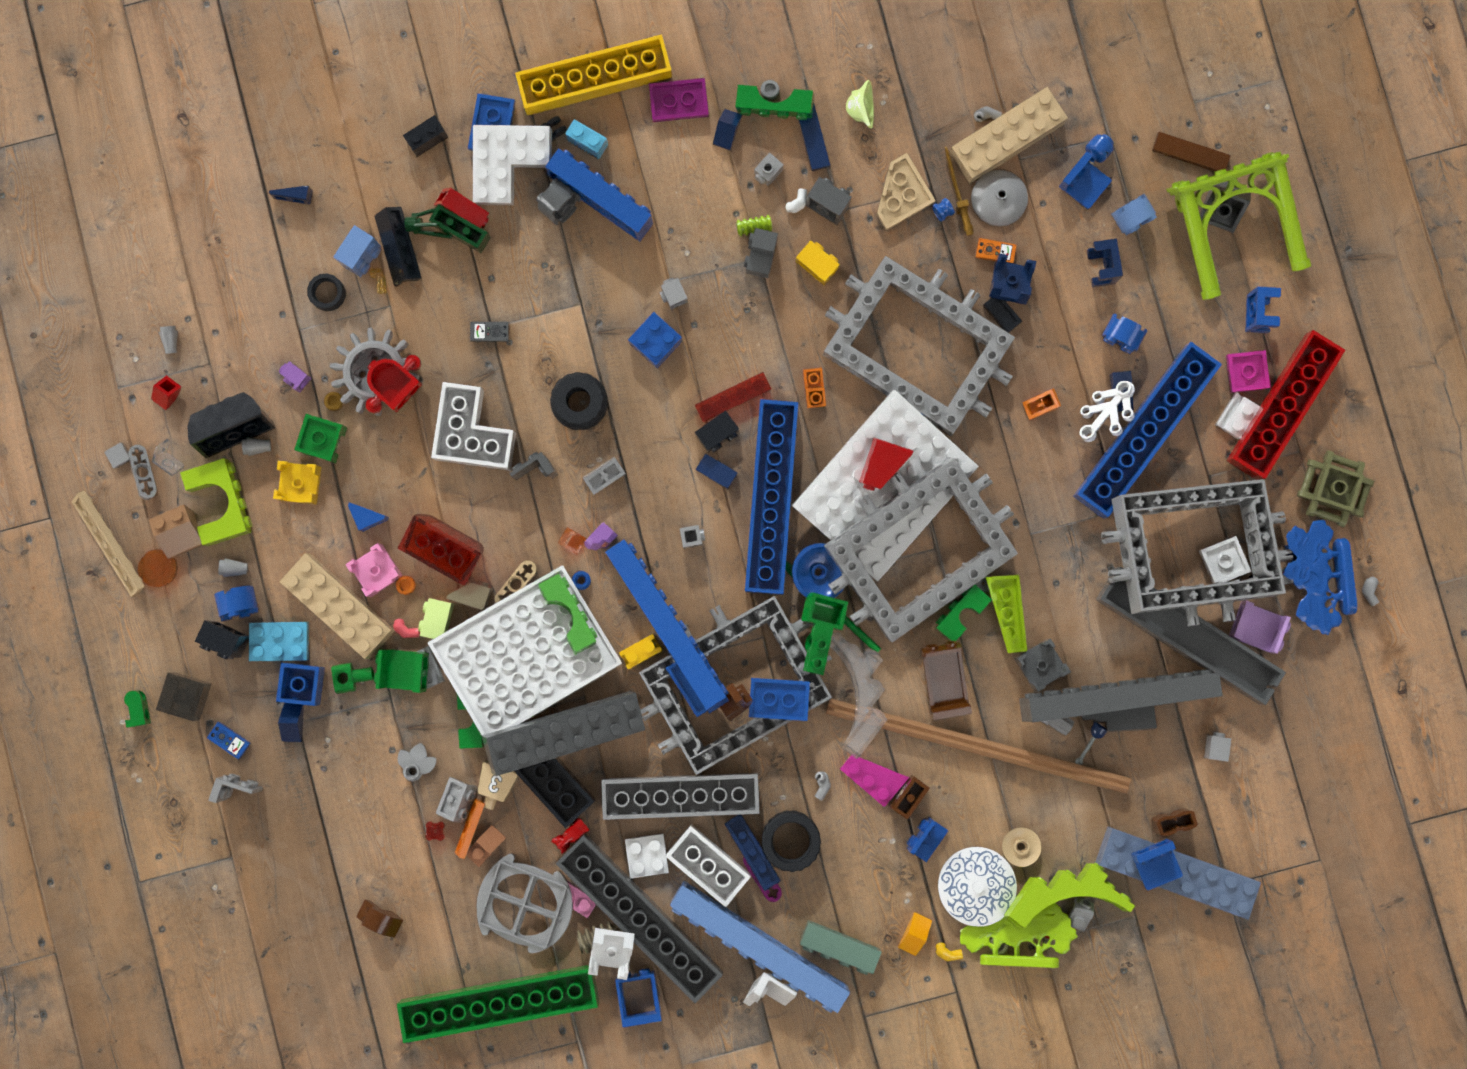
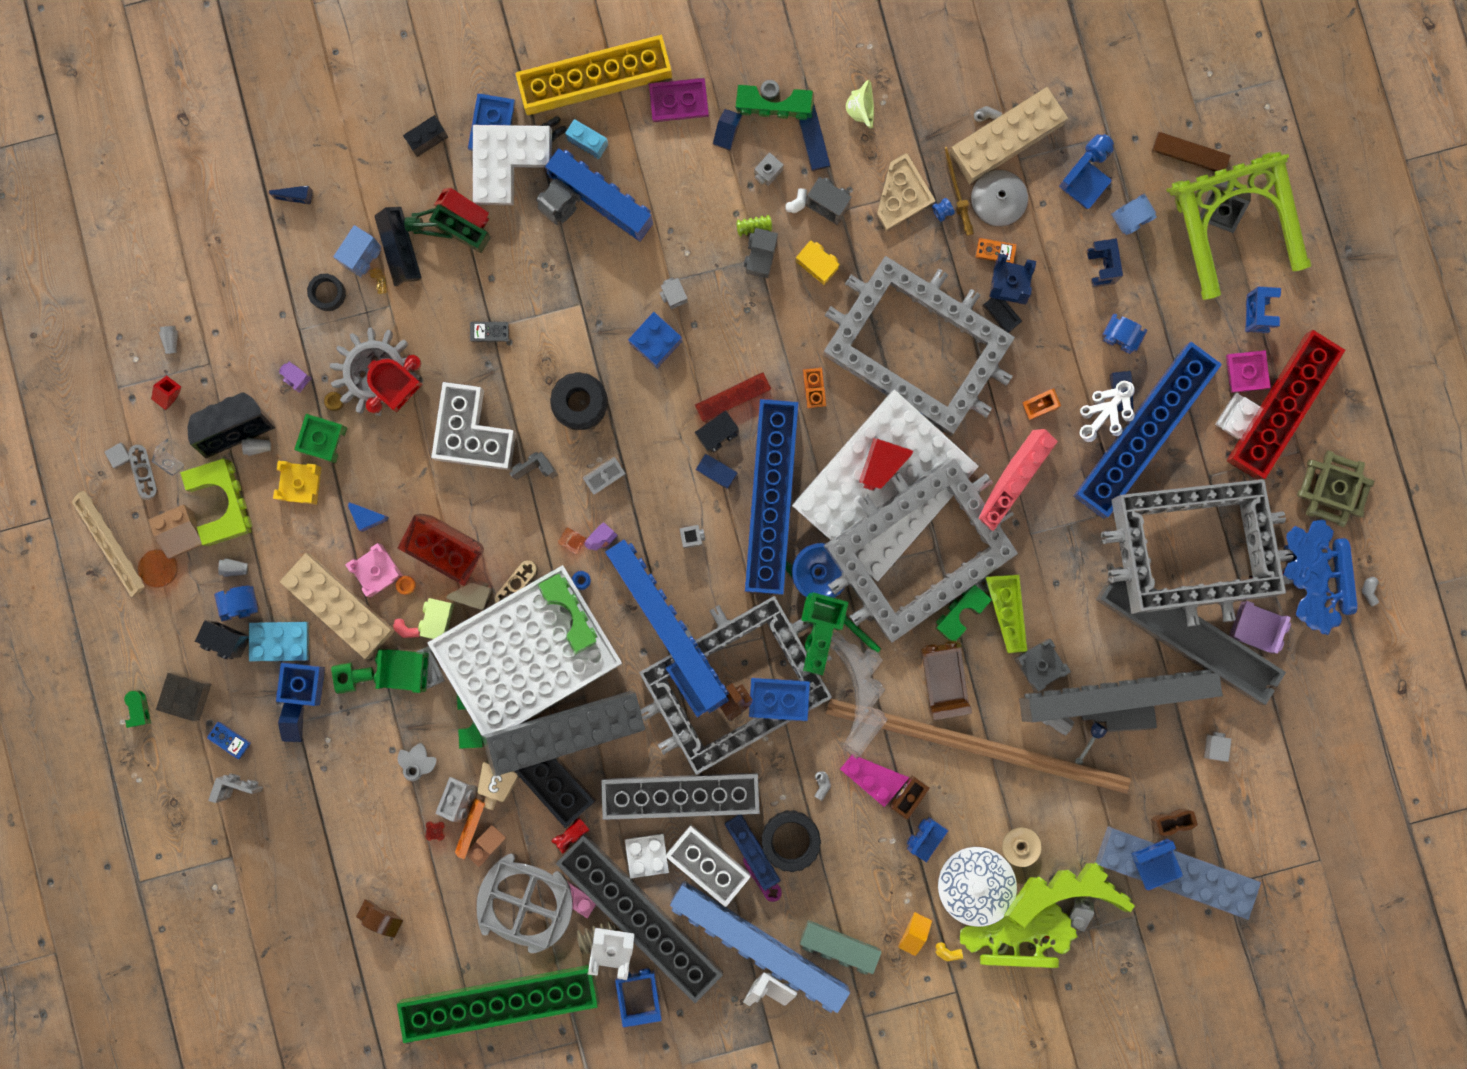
(640, 651): yellow brick -> none
(1017, 476): none -> coral slope
(1225, 560): white plate -> none

